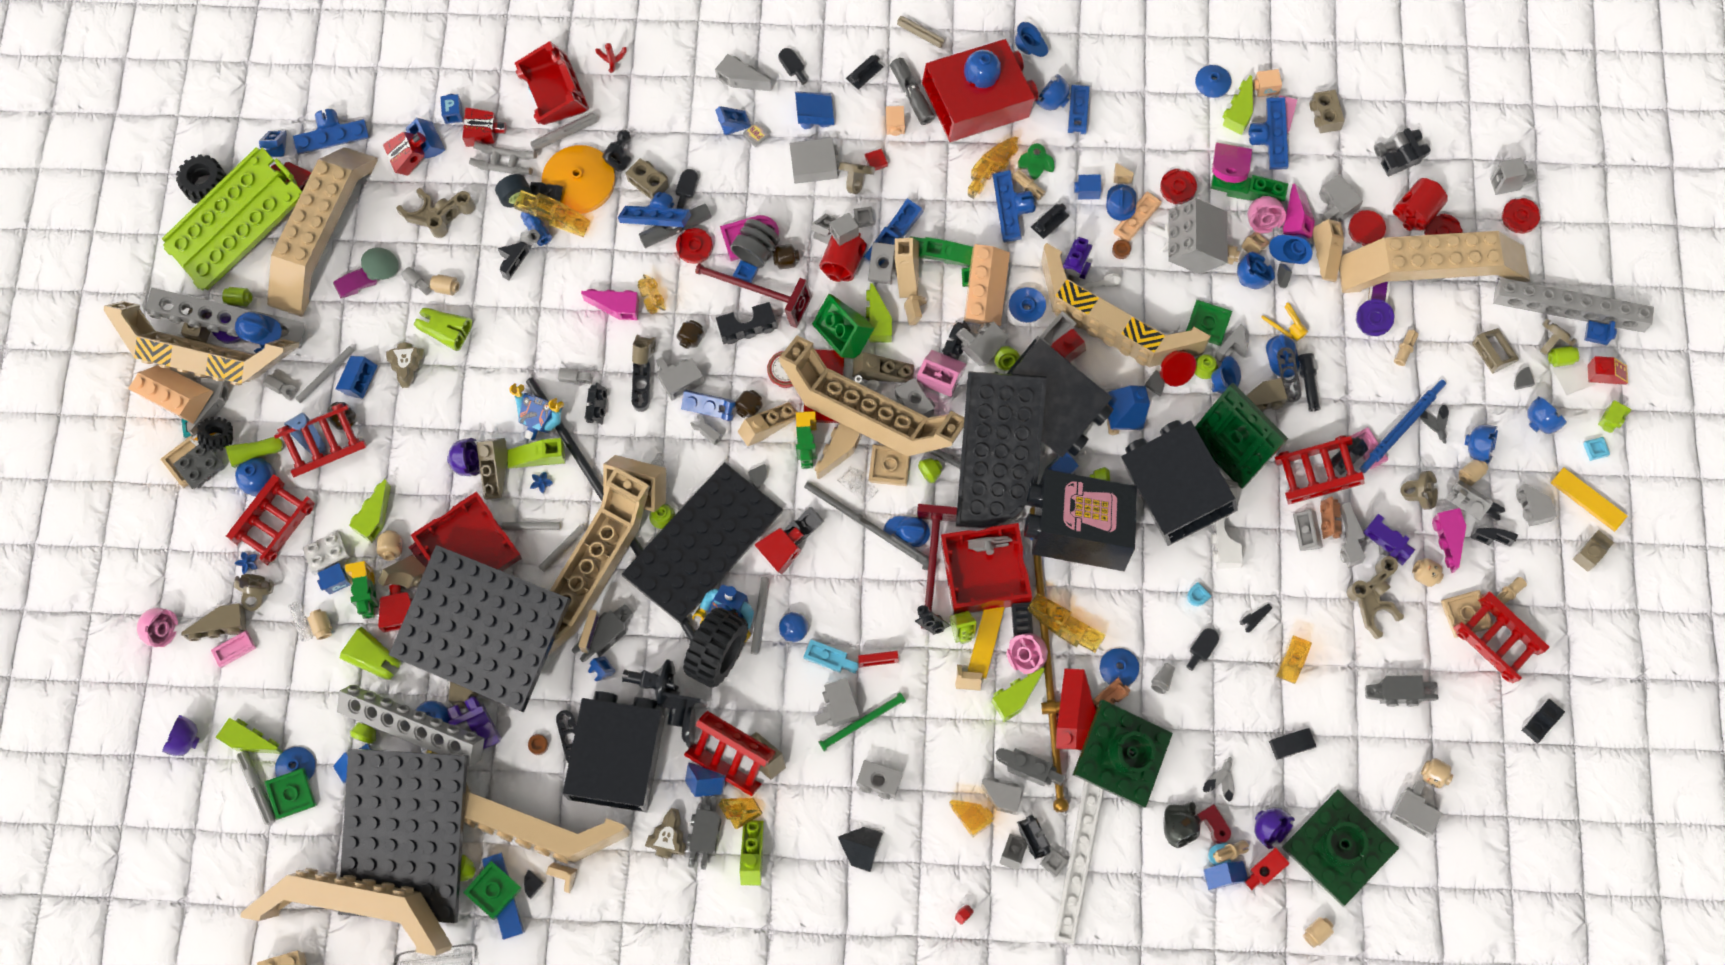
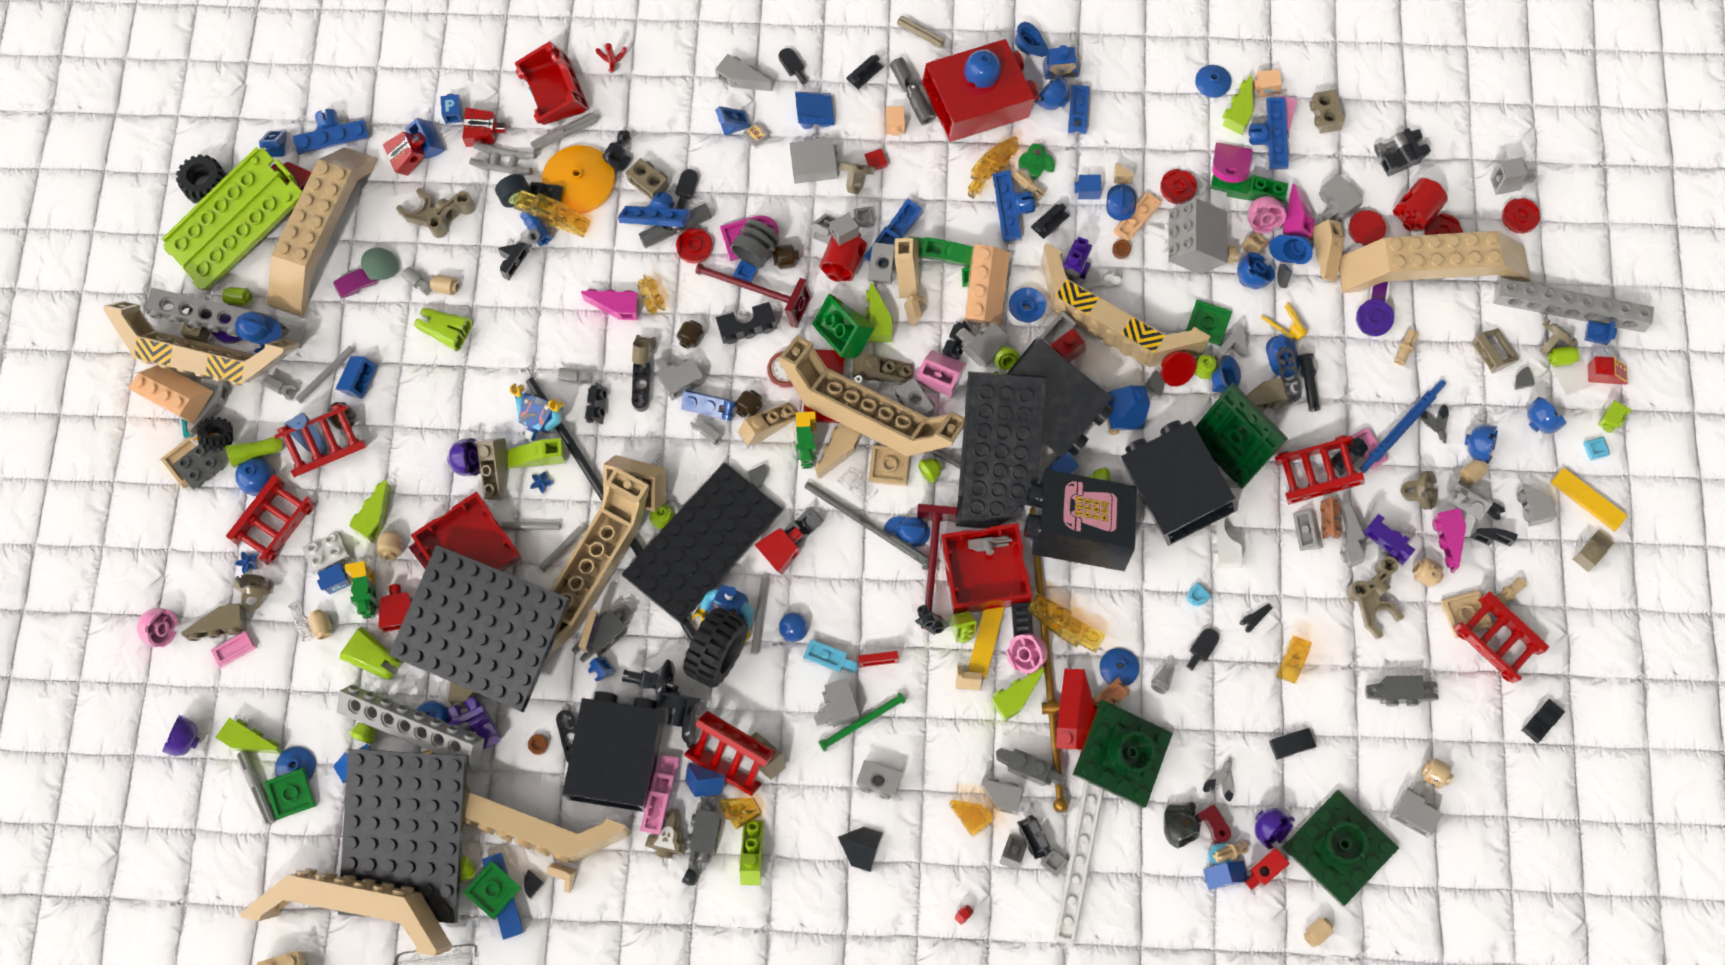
(404, 362): dark tan rock -> none
(405, 572): dark tan arch -> none
(660, 794): none -> bright pink slope
(690, 877): none -> black hinge
(1060, 61): none -> blue torso

